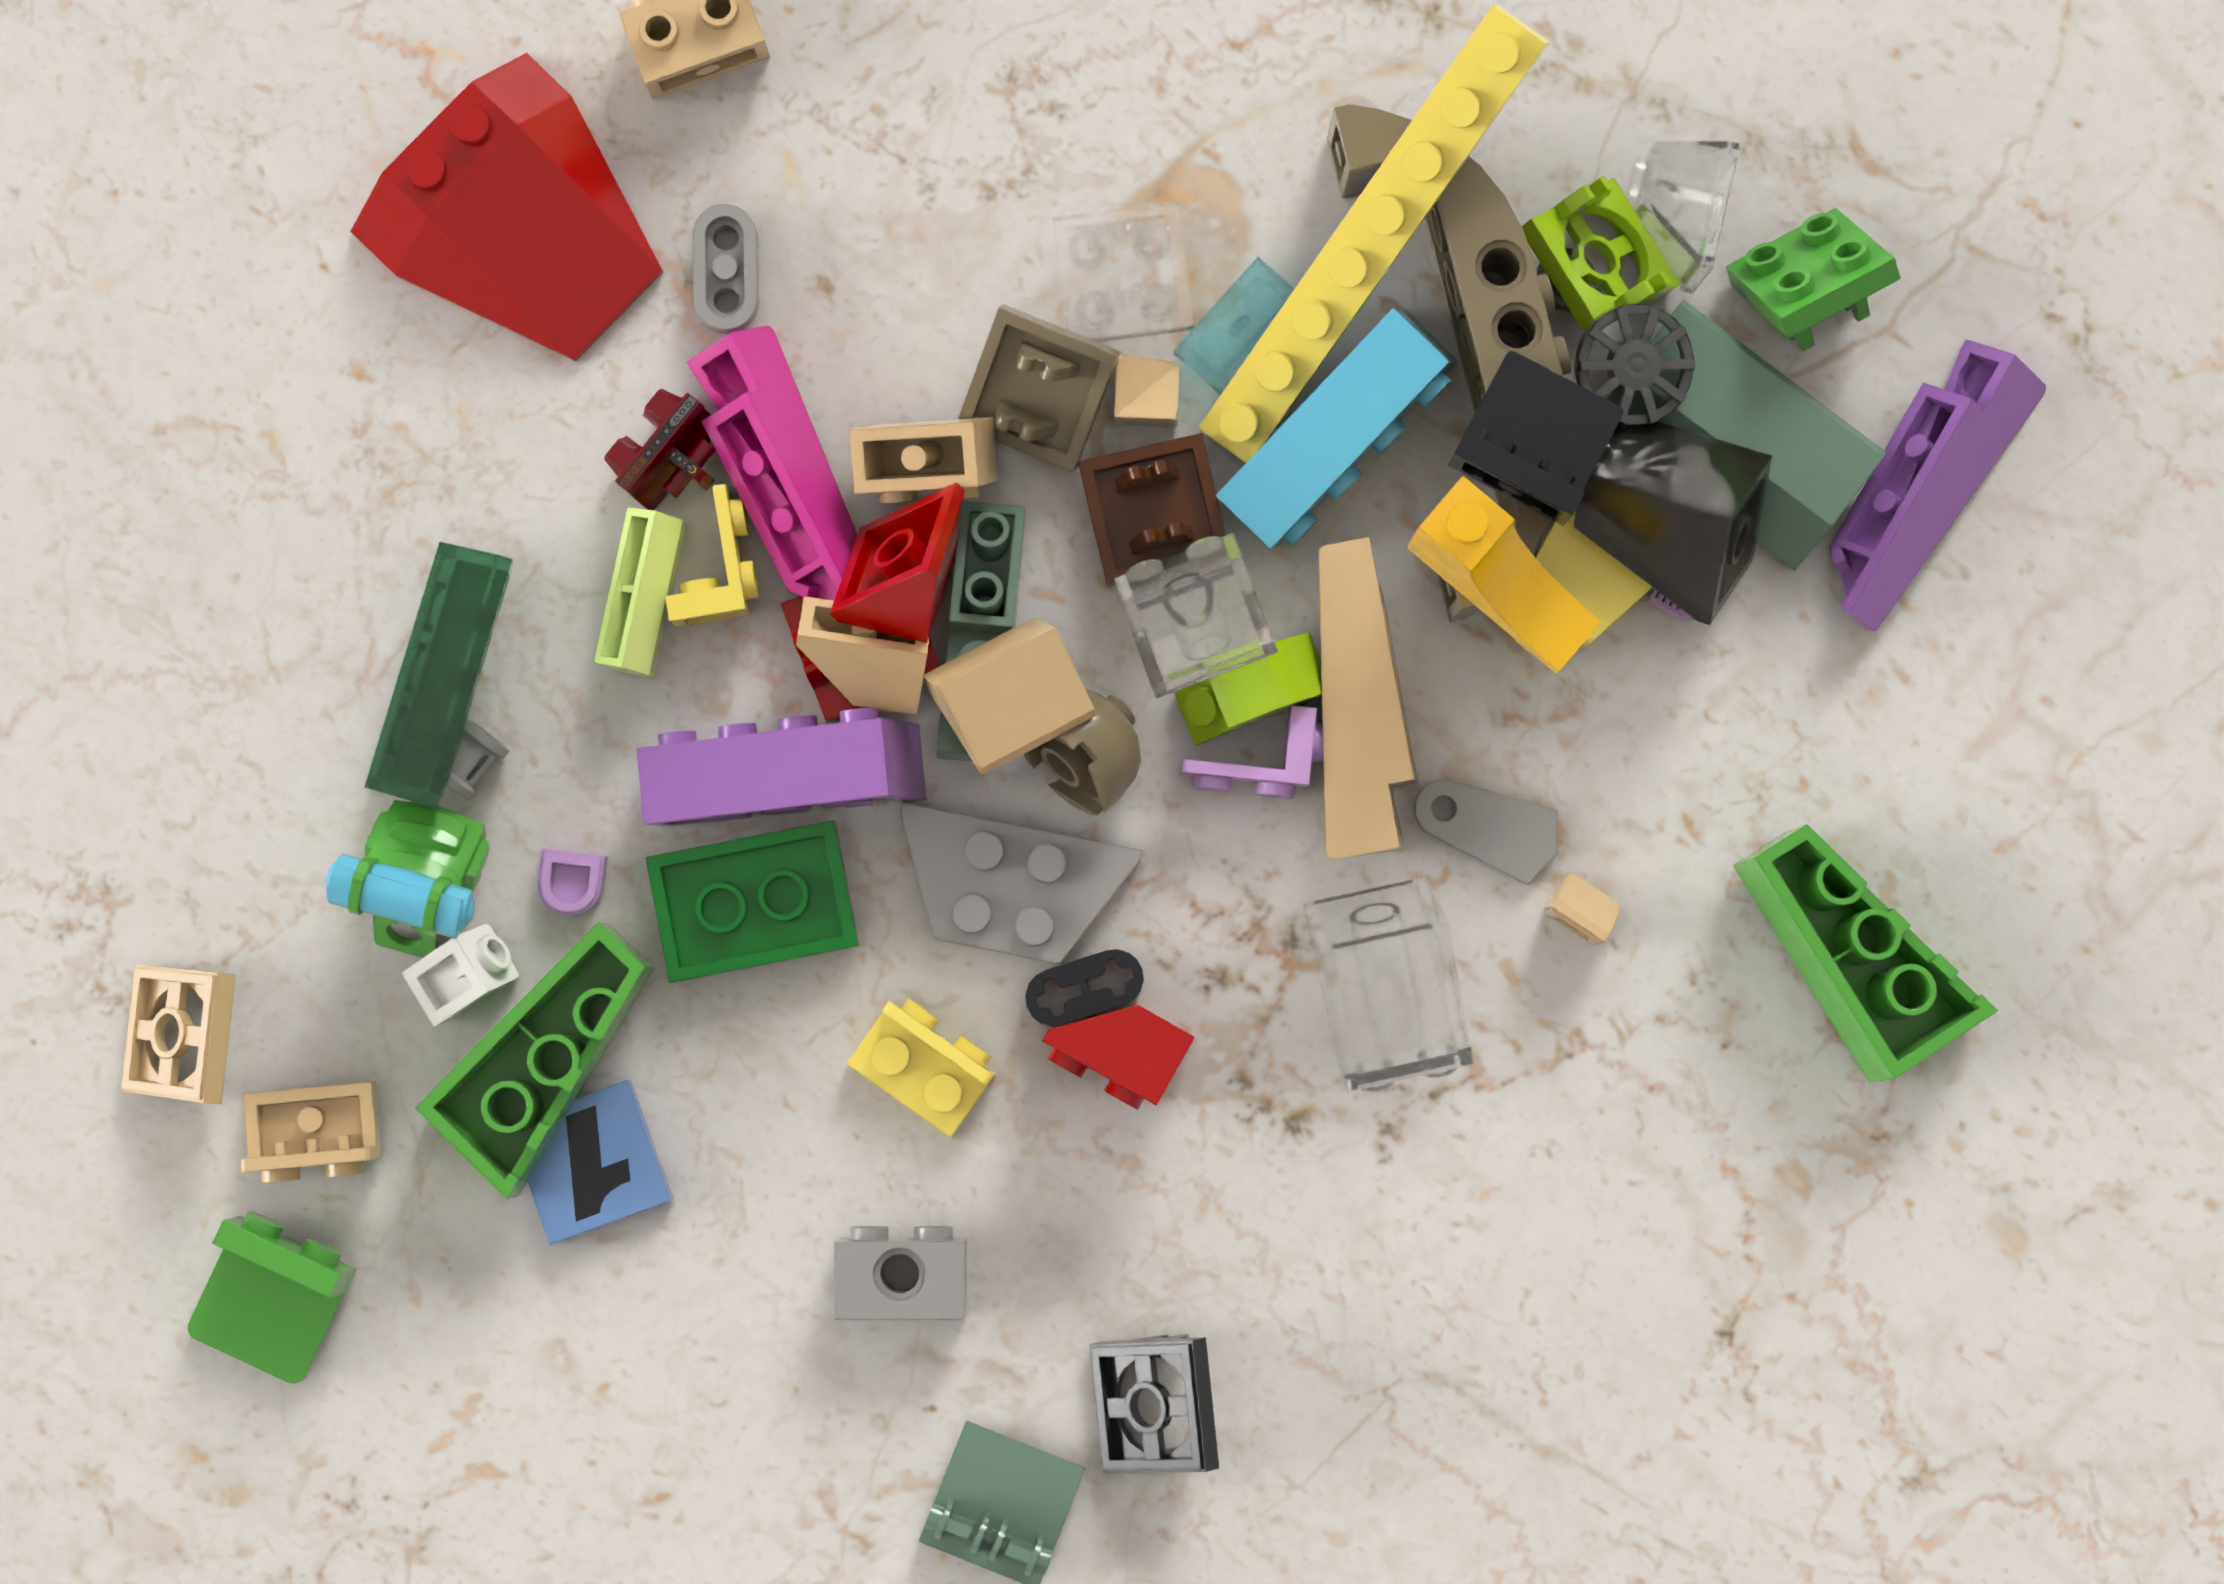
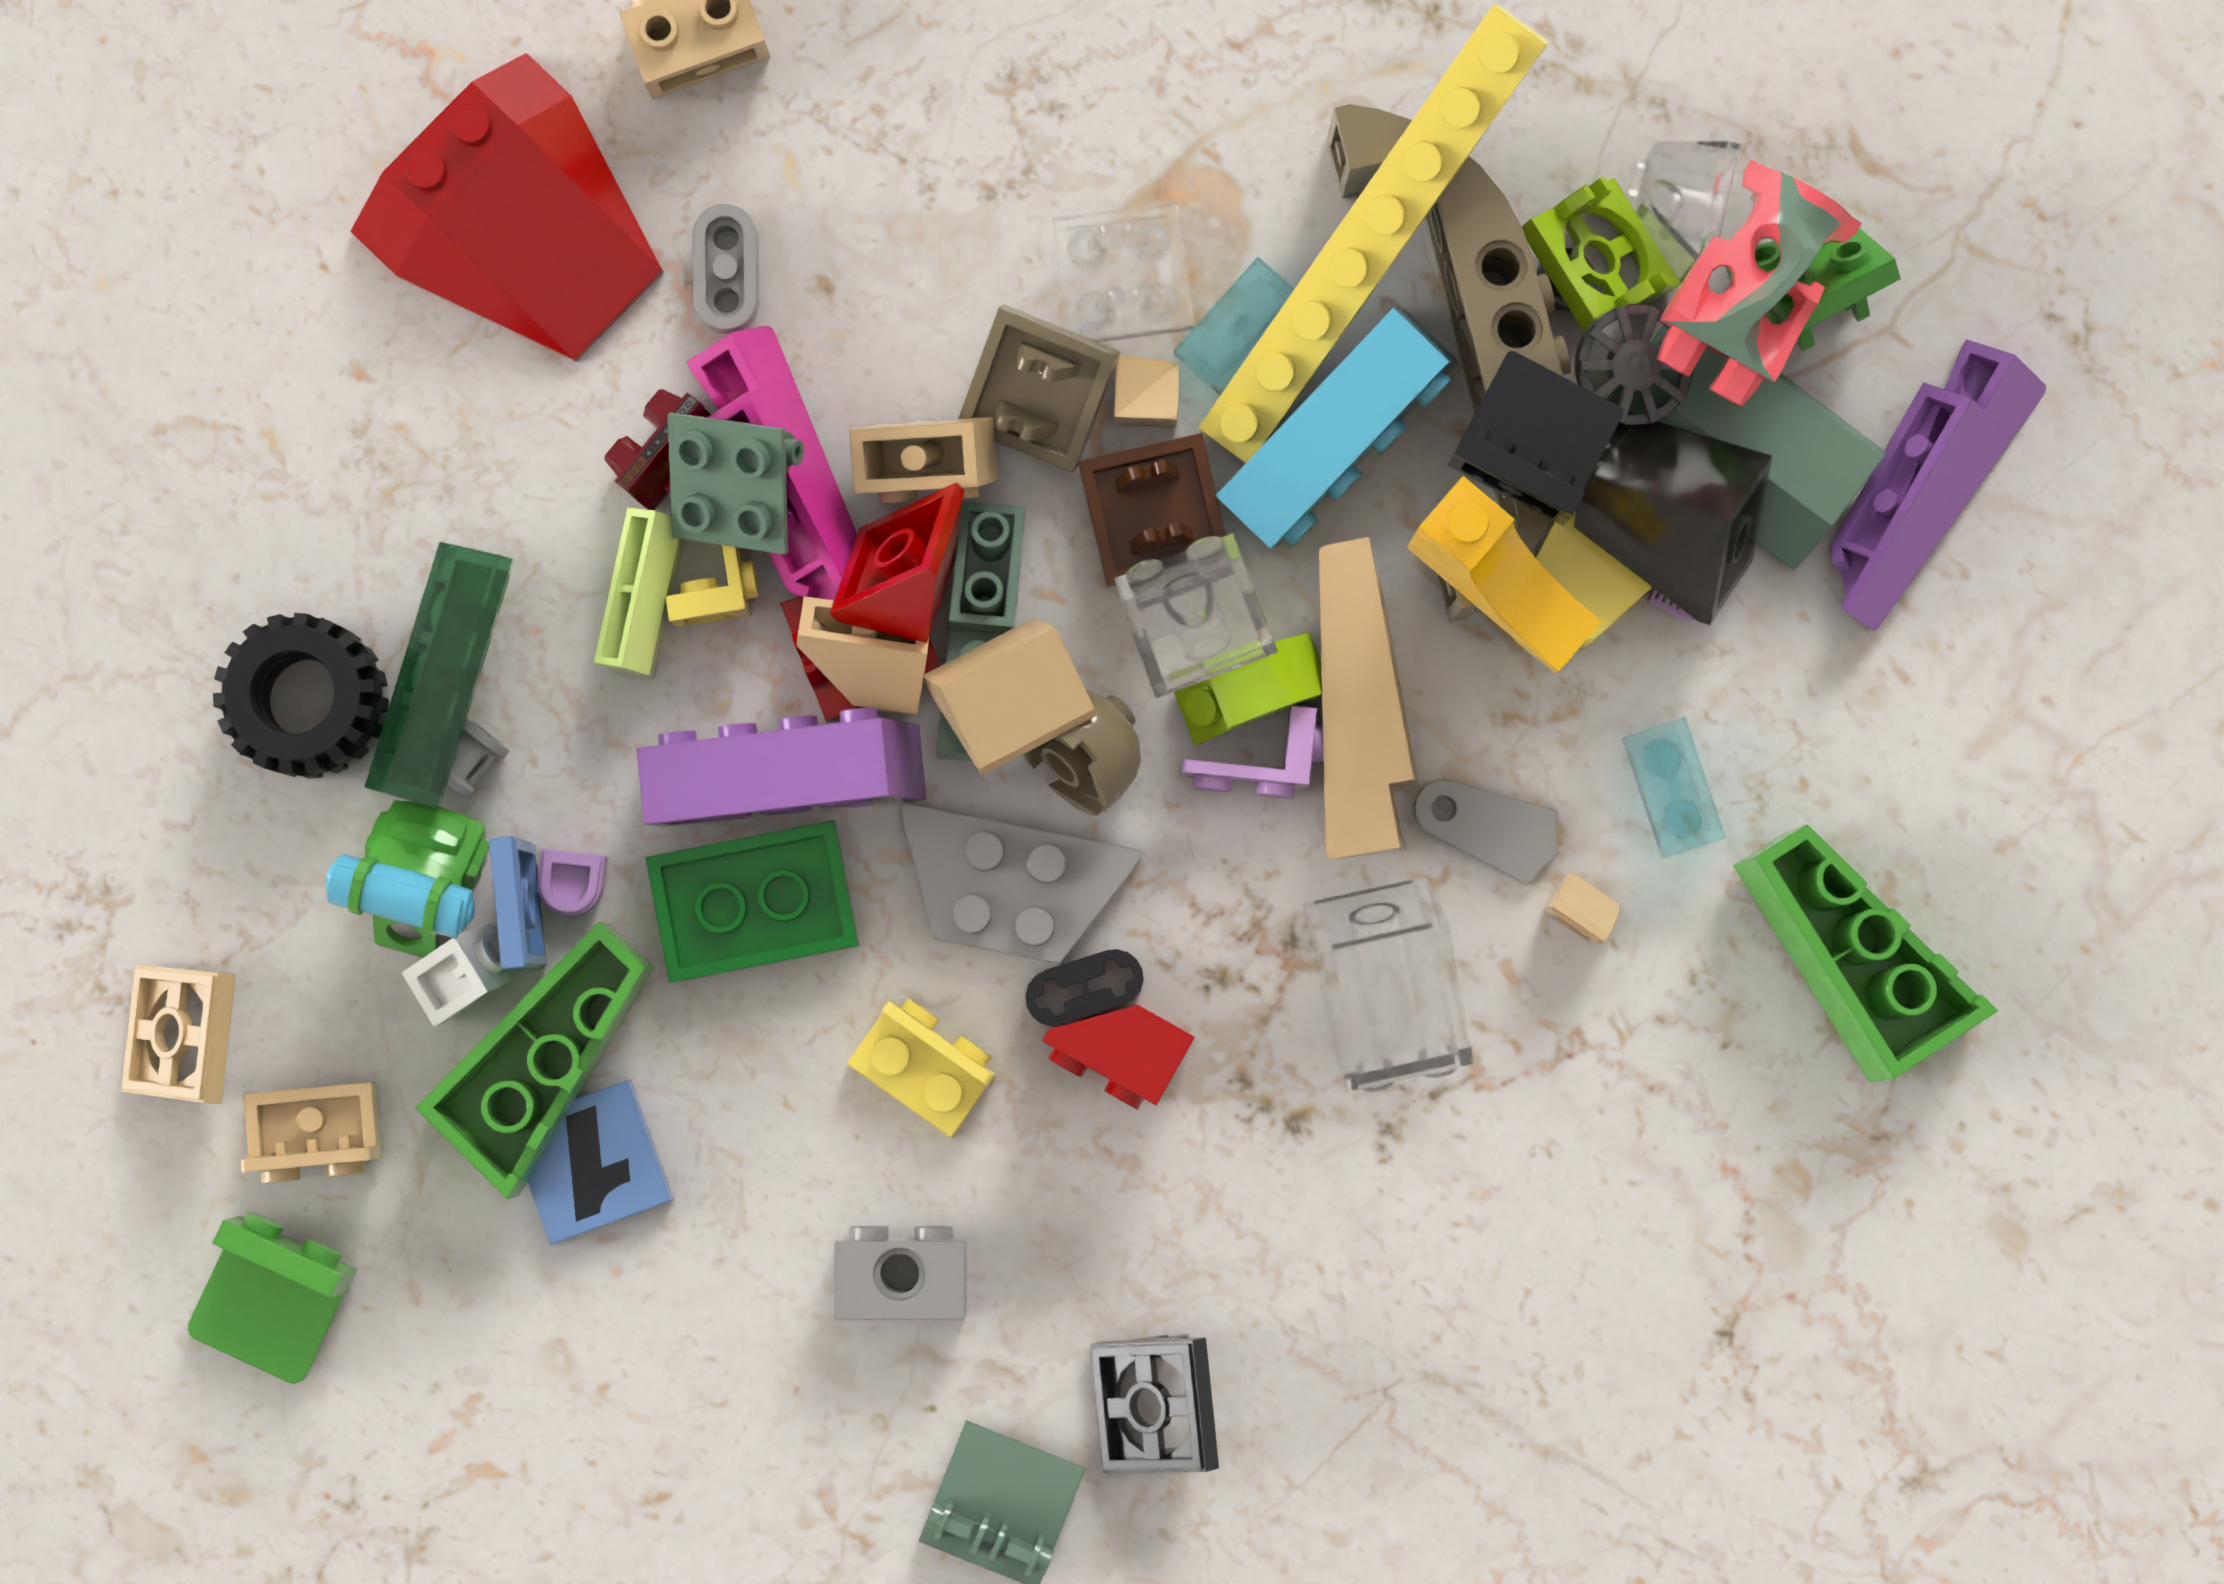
(249, 684): none -> black tyre
(517, 904): none -> medium blue tile
(730, 482): none -> sand green hinge
(1673, 787): none -> clear light blue plate
(1737, 320): none -> coral hips

